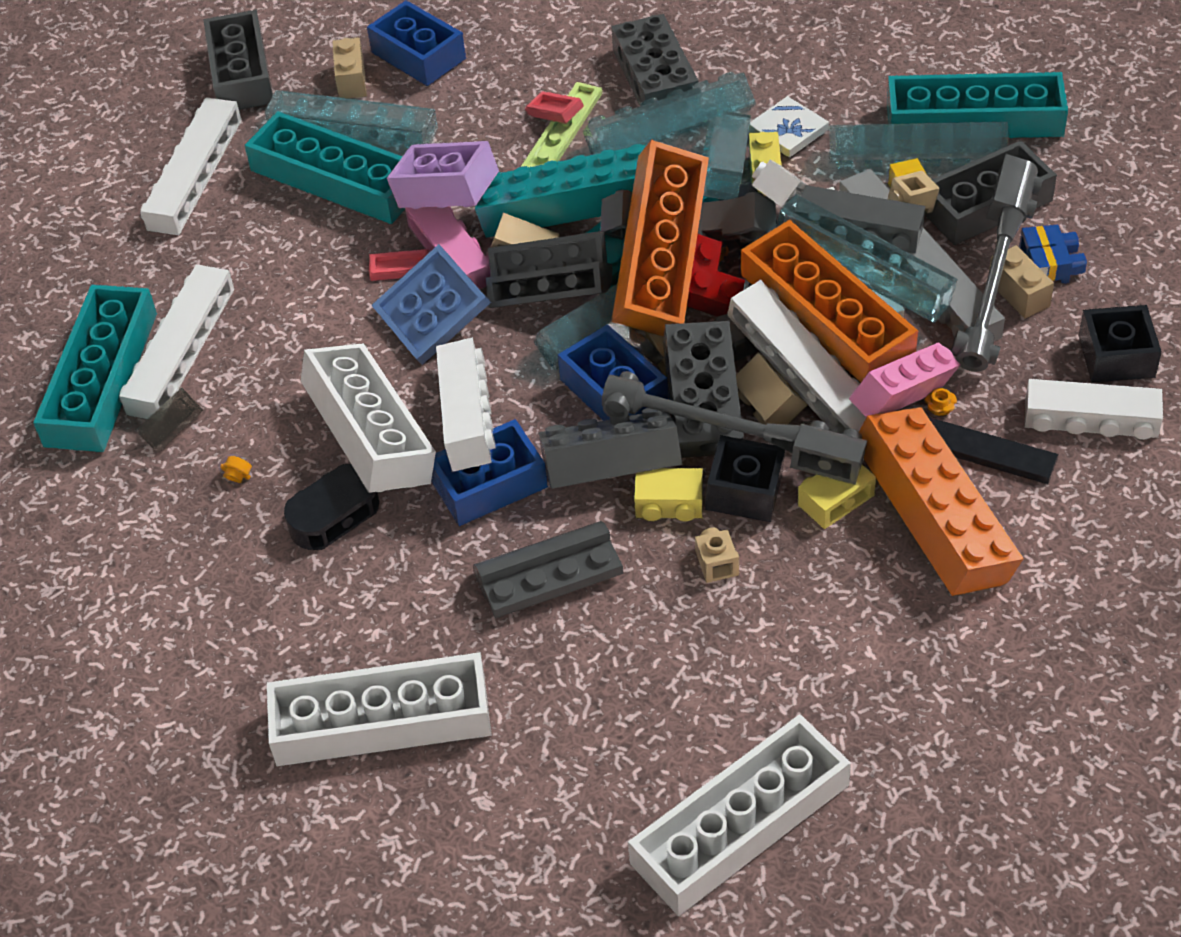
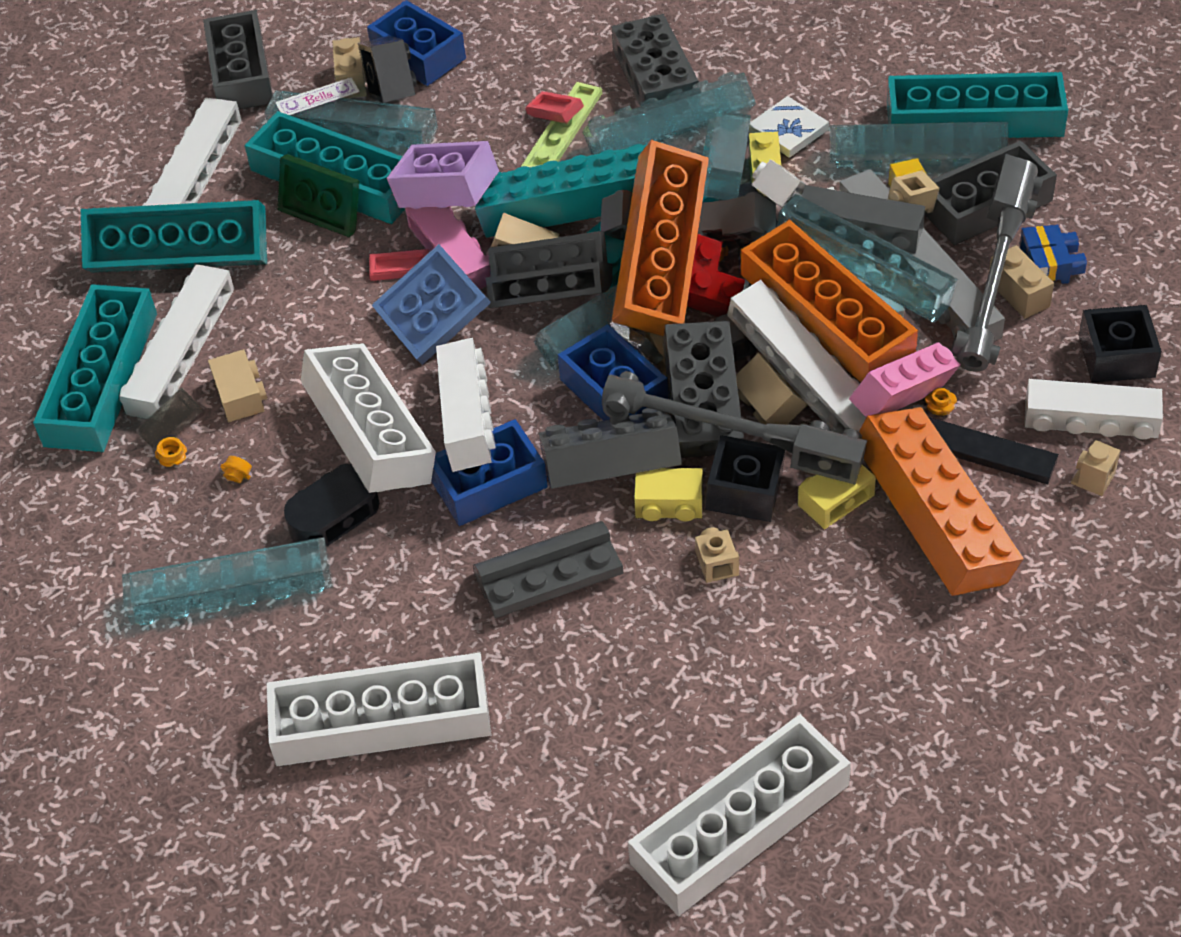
(167, 446): none -> light orange plate
(173, 236): none -> teal brick
(226, 581): none -> clear light blue brick
(237, 385): none -> tan brick
(317, 96): none -> white sticker
(318, 195): none -> dark green plate
(387, 68): none -> black brick
(1096, 467): none -> tan brick

